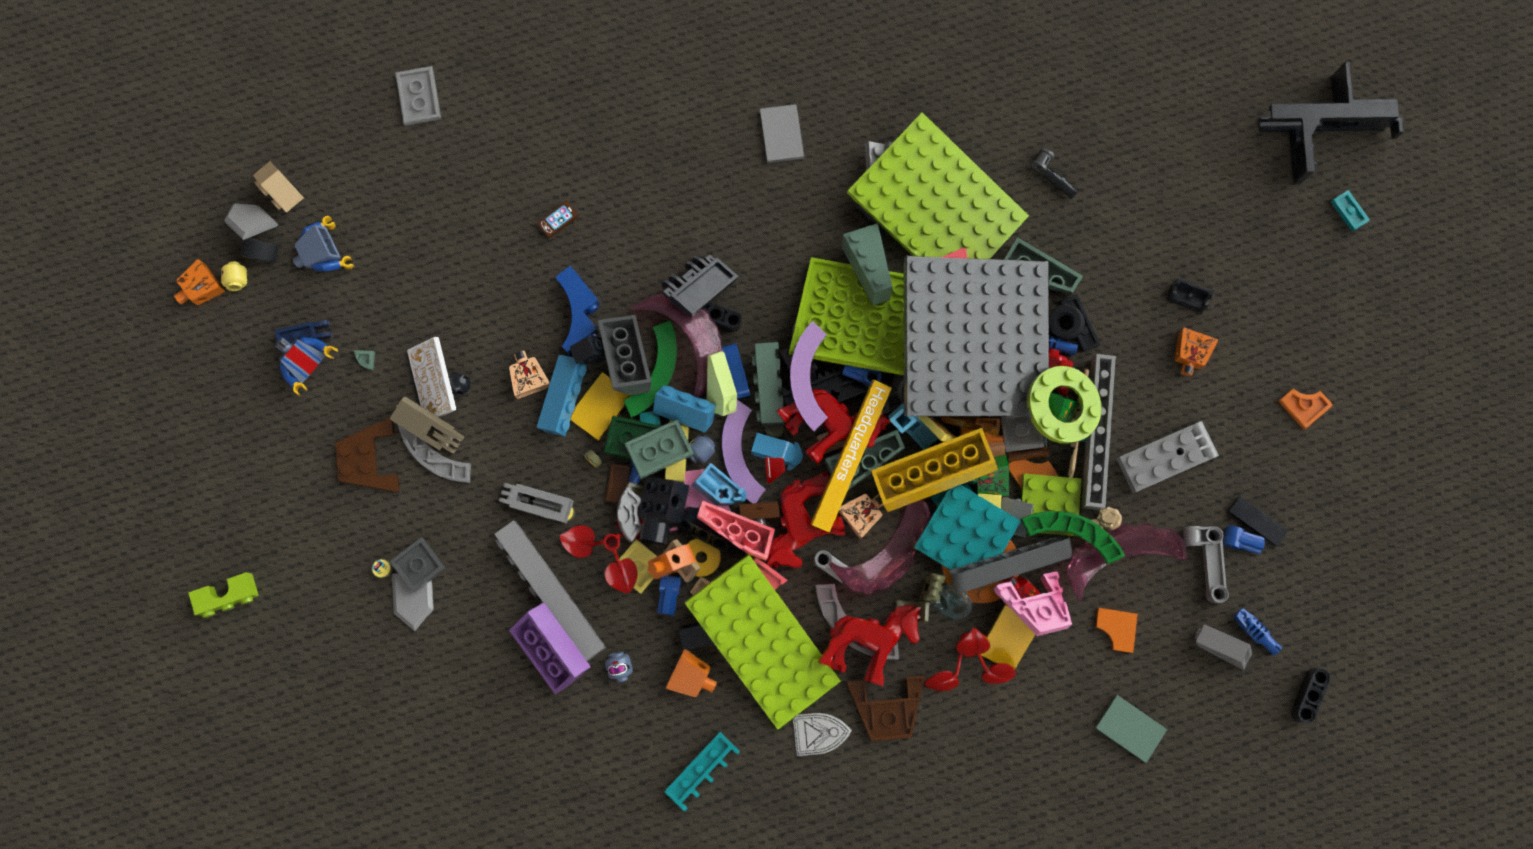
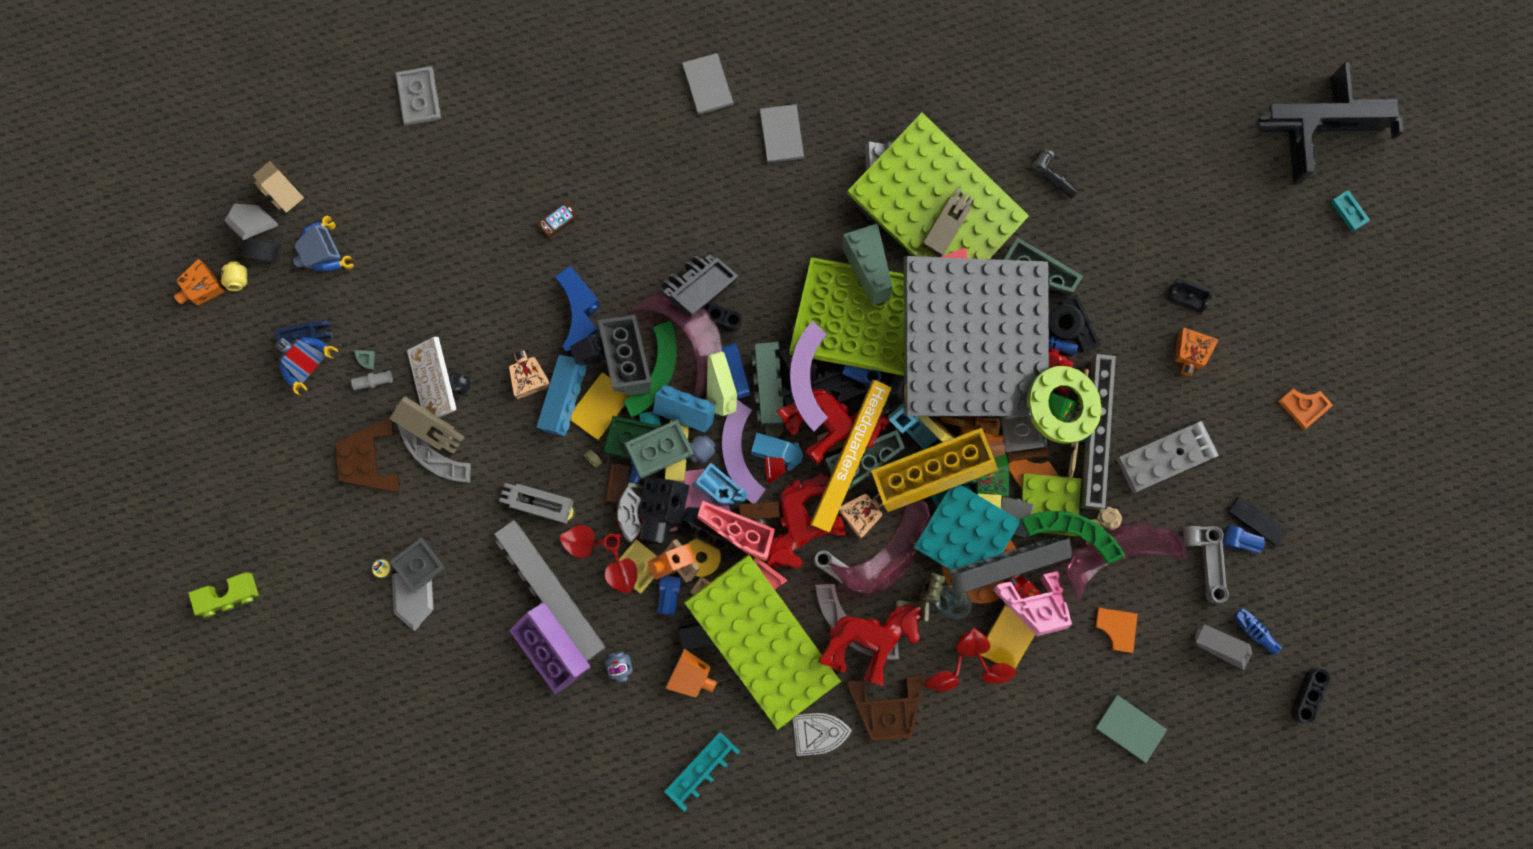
(372, 380): none -> light grey pin
(707, 83): none -> light grey tile
(945, 226): none -> dark tan hinge

